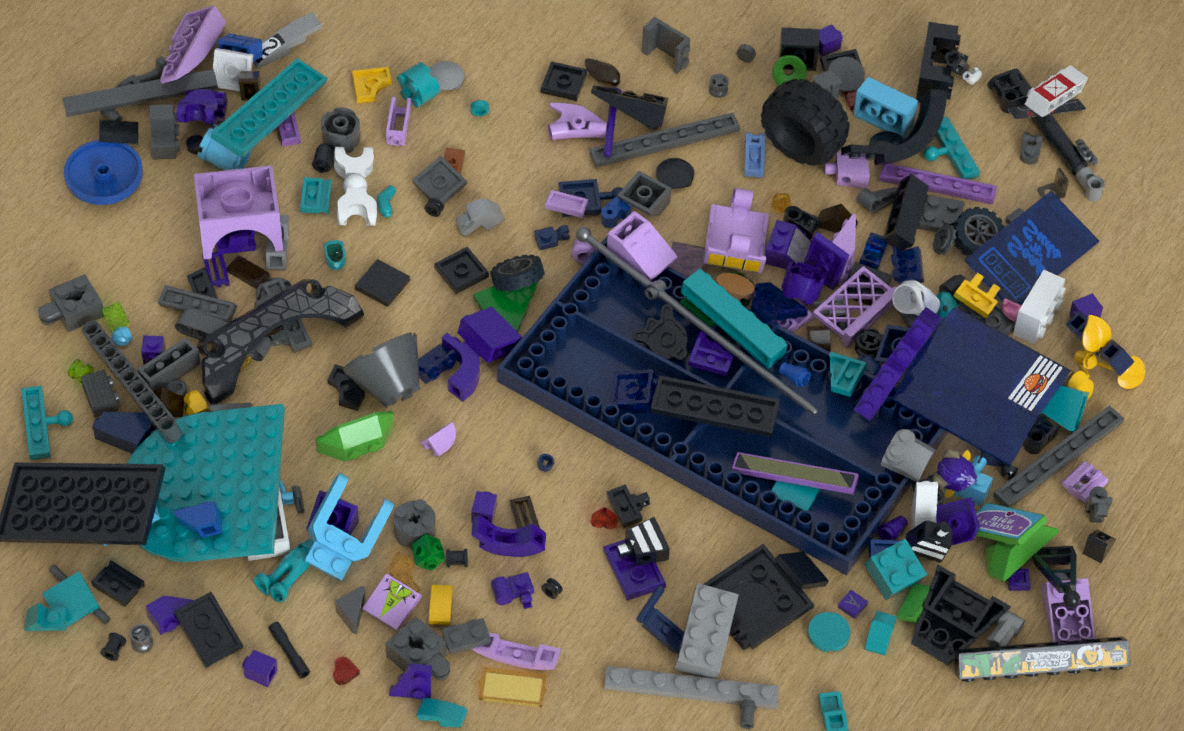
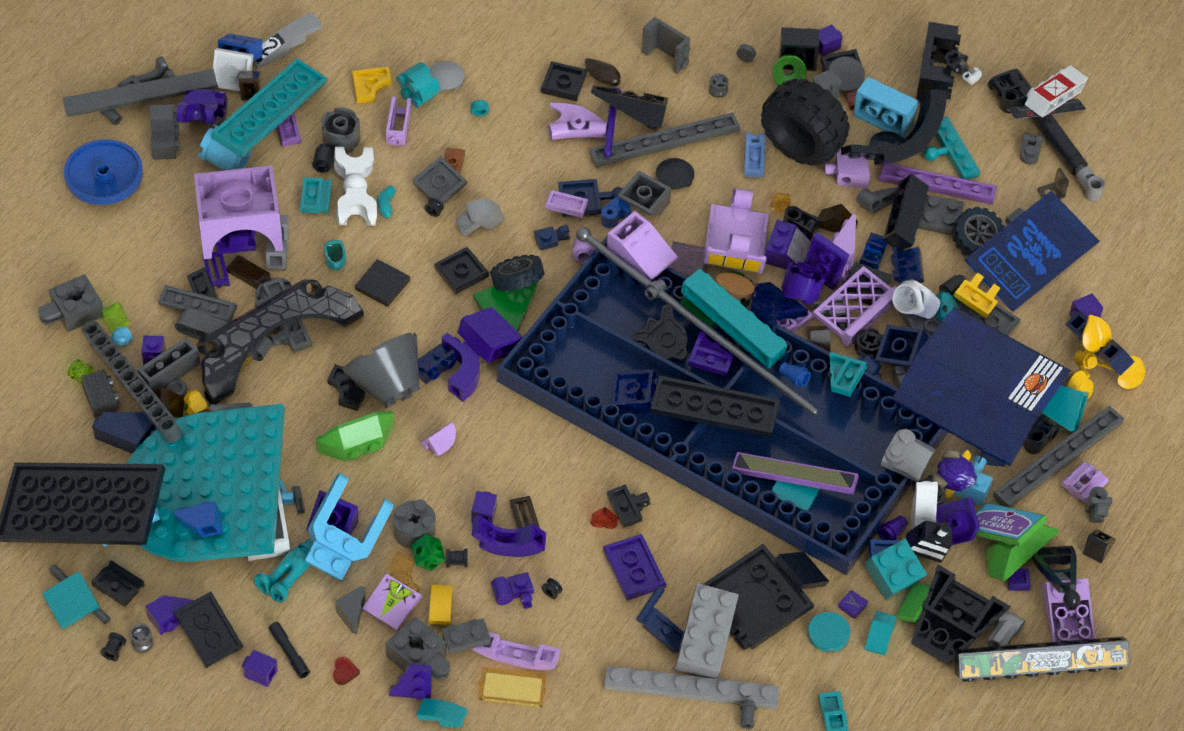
(37, 422): teal plate -> none
(46, 619): teal slope -> none
(118, 131): black tile -> none
(192, 41): lavender wedge -> none
(193, 144): black tile -> none
(546, 457): dark blue hinge -> none
(645, 543): black torso -> none
(897, 363): dark purple arch -> none
(939, 244): dark grey gear -> none
(1010, 309): bright pink tile -> none
(1011, 470): black hinge -> none
(1040, 307): white brick -> none
(1086, 153): dark grey gear -> none

